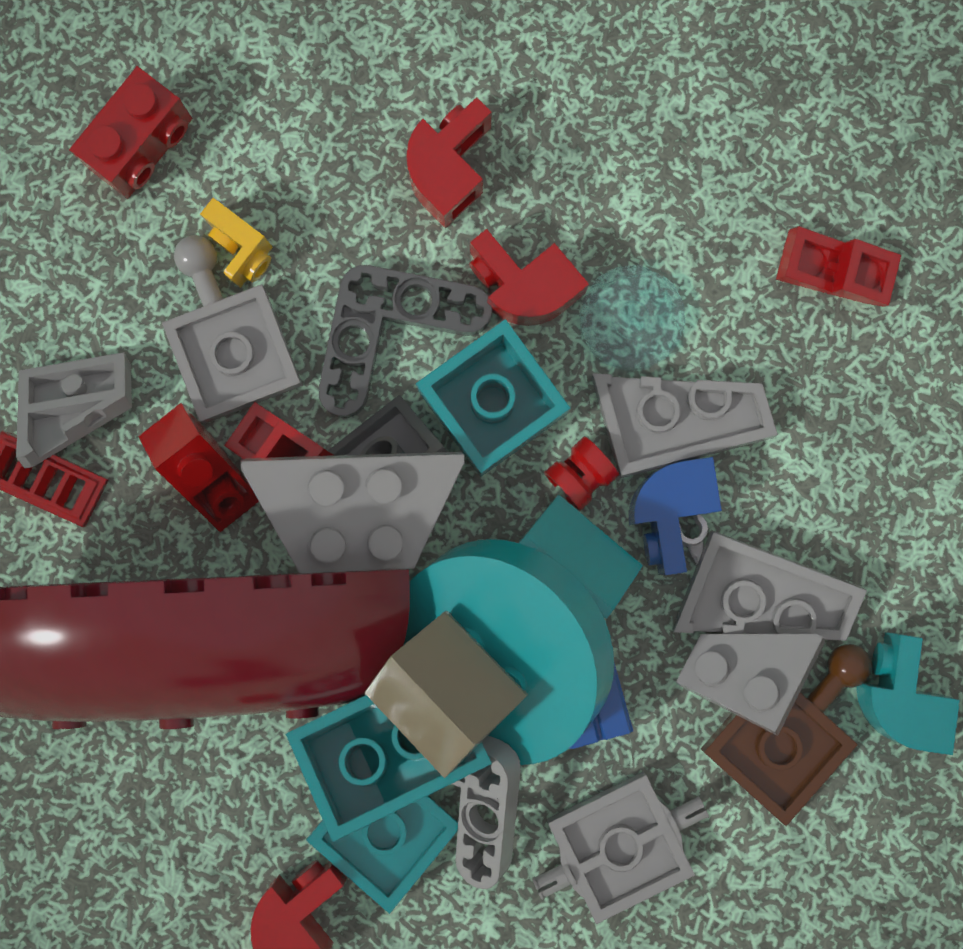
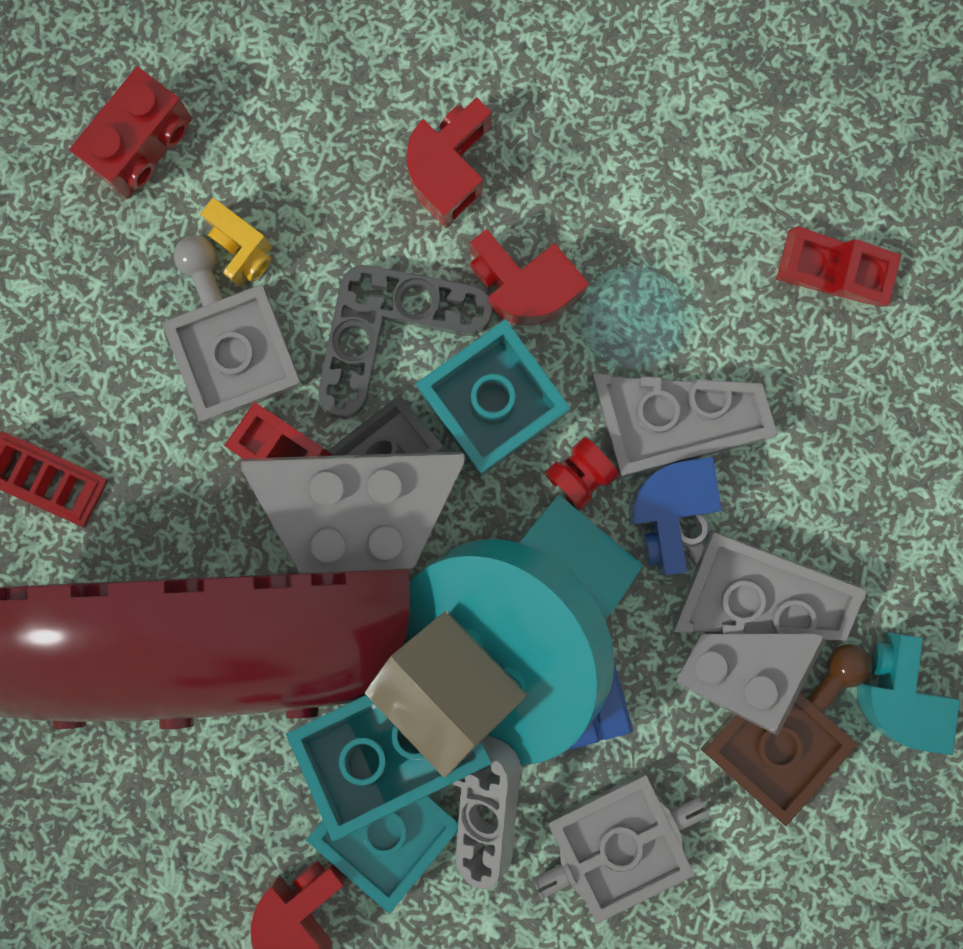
(69, 402): light grey wing -> none
(198, 467): red slope -> none

